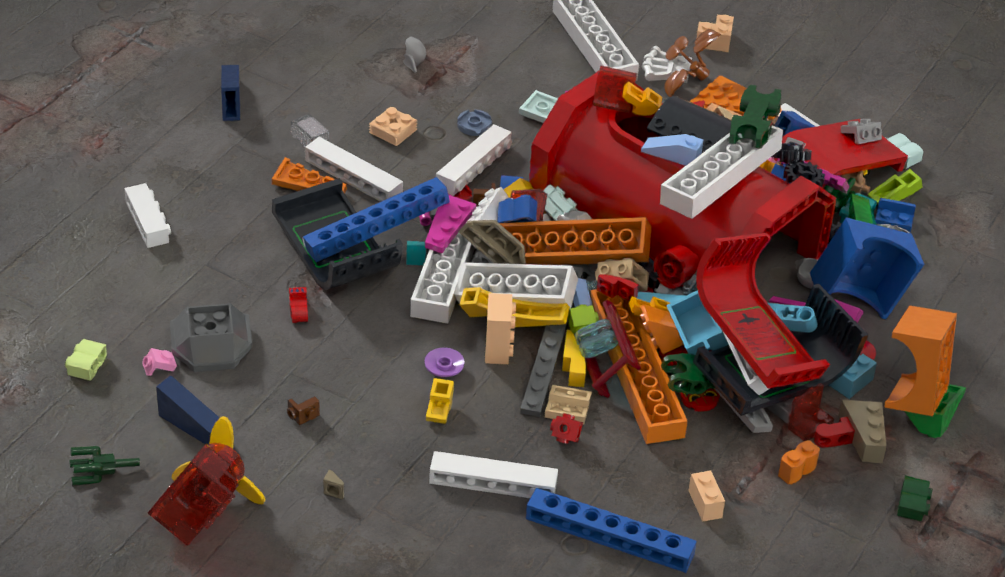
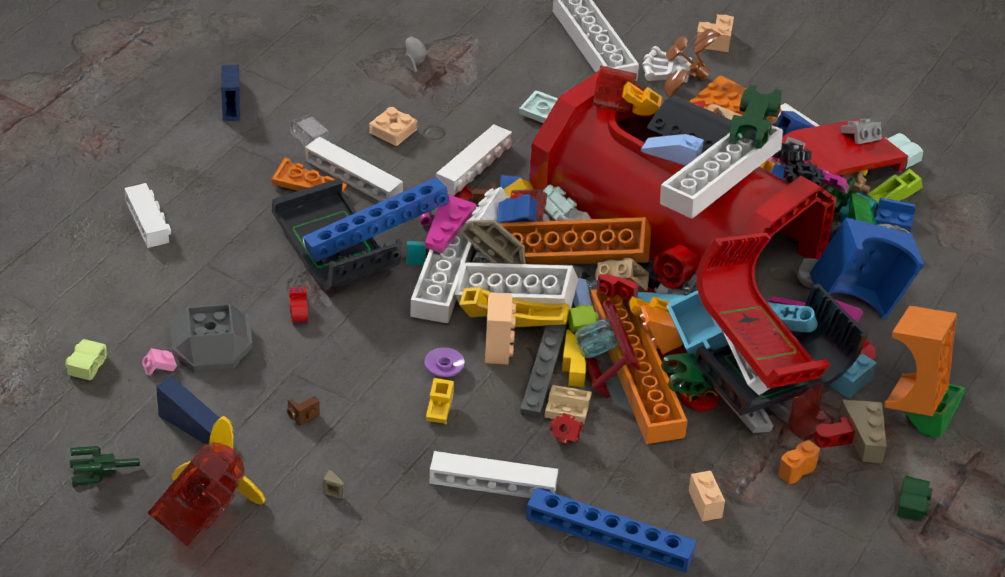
(474, 122): sand blue tile -> none

